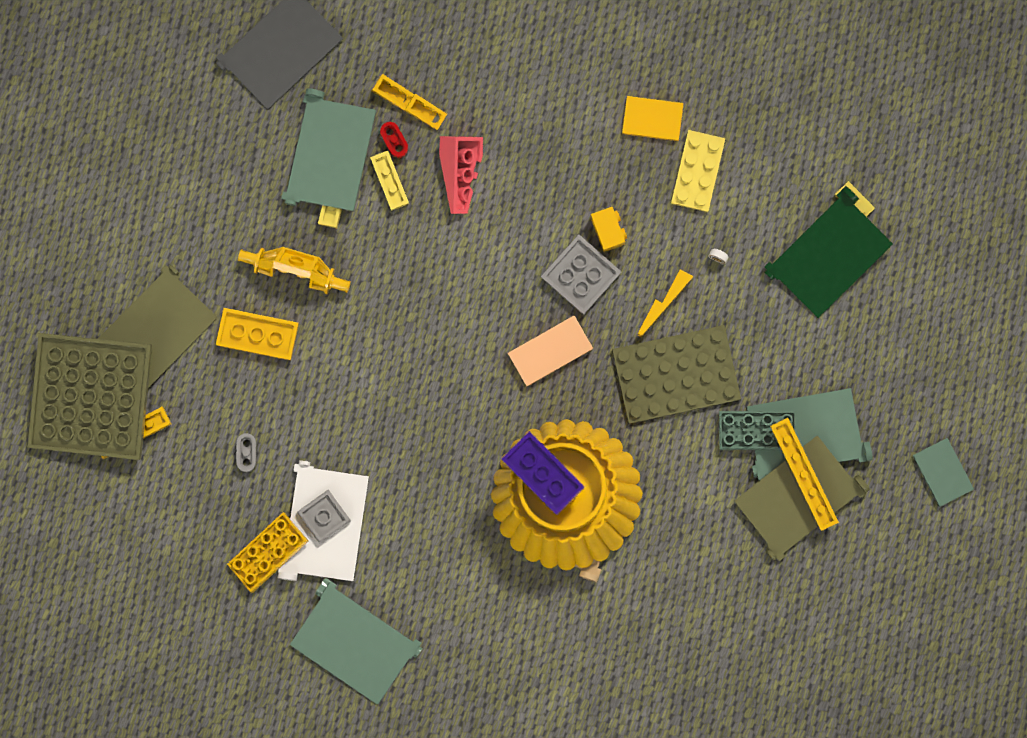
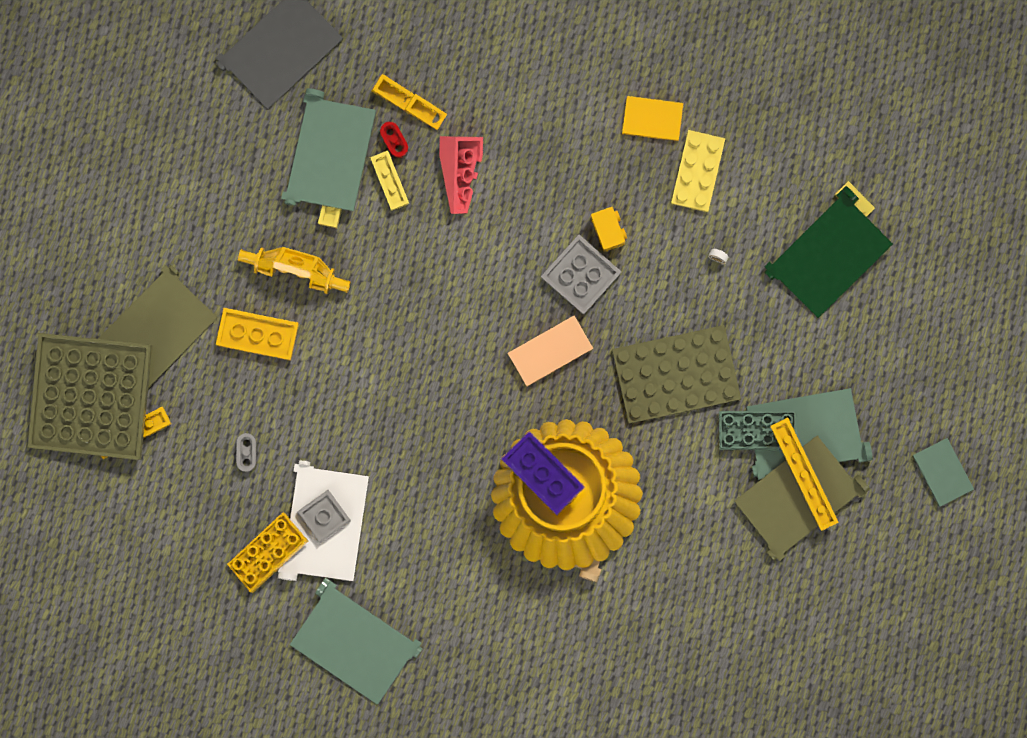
(680, 282): yellow slope -> none

